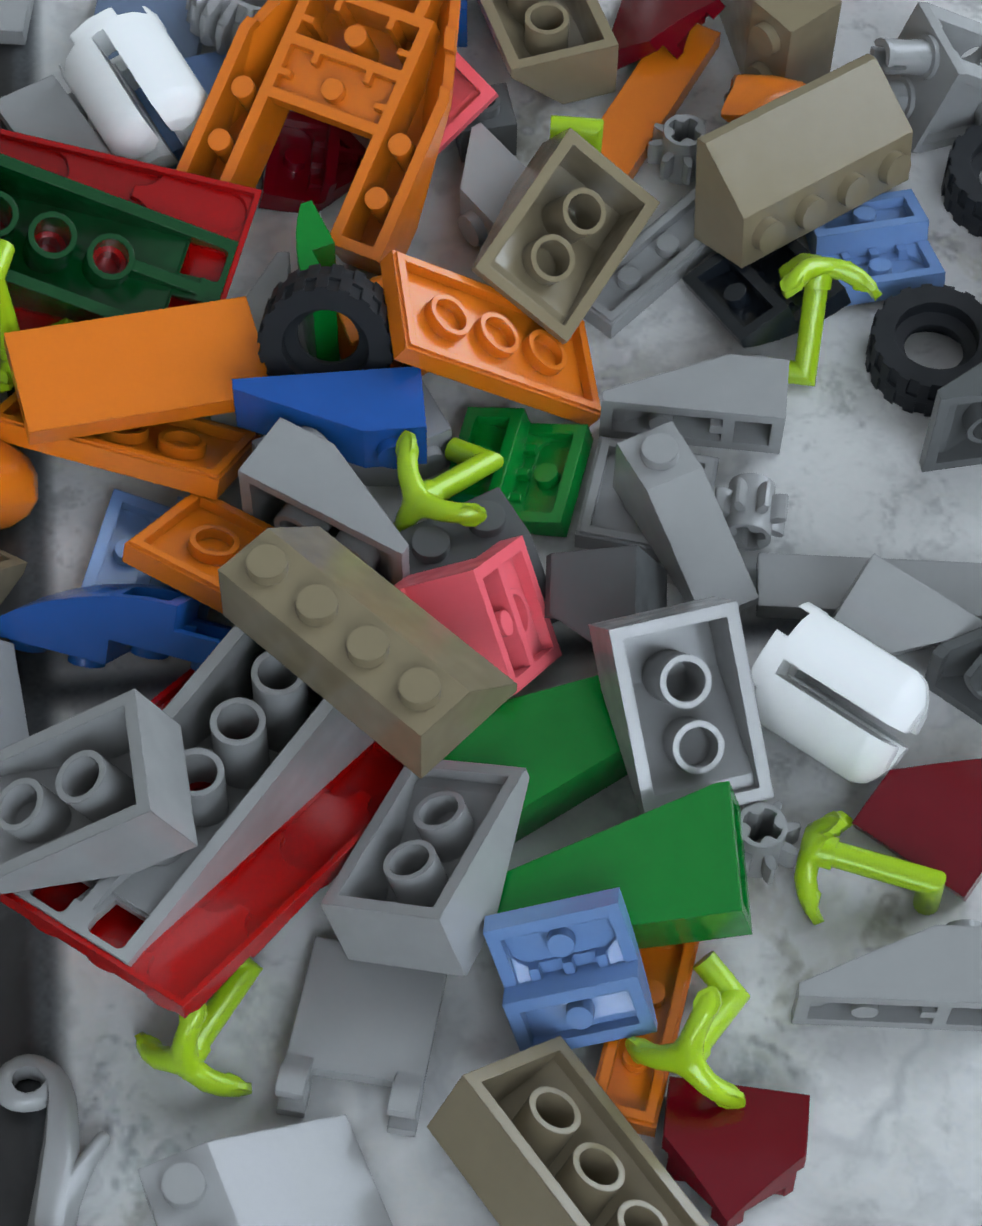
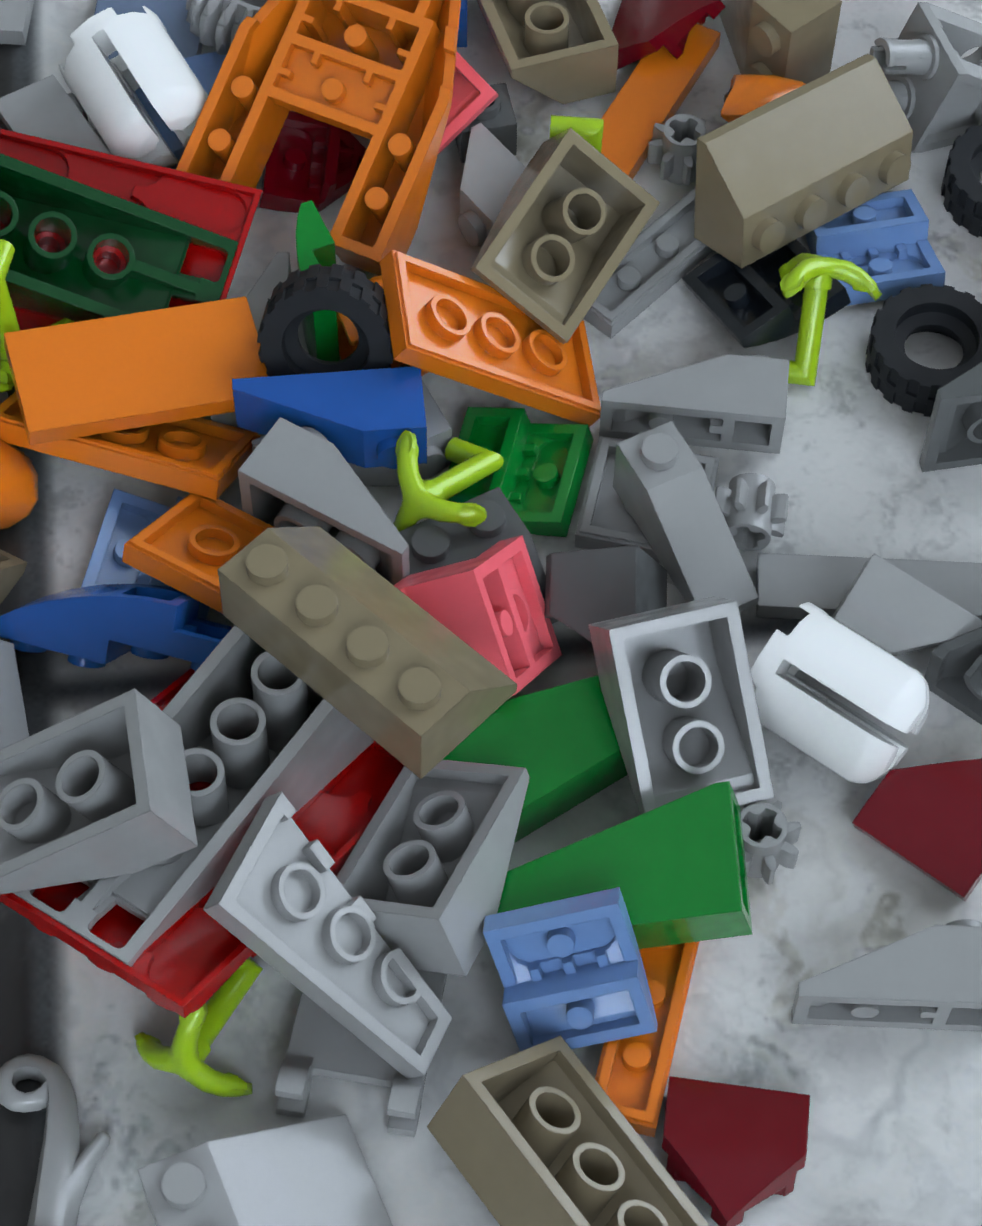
(324, 942): none -> light grey wing
(711, 1015): lime piece -> none
(823, 850): lime piece -> none

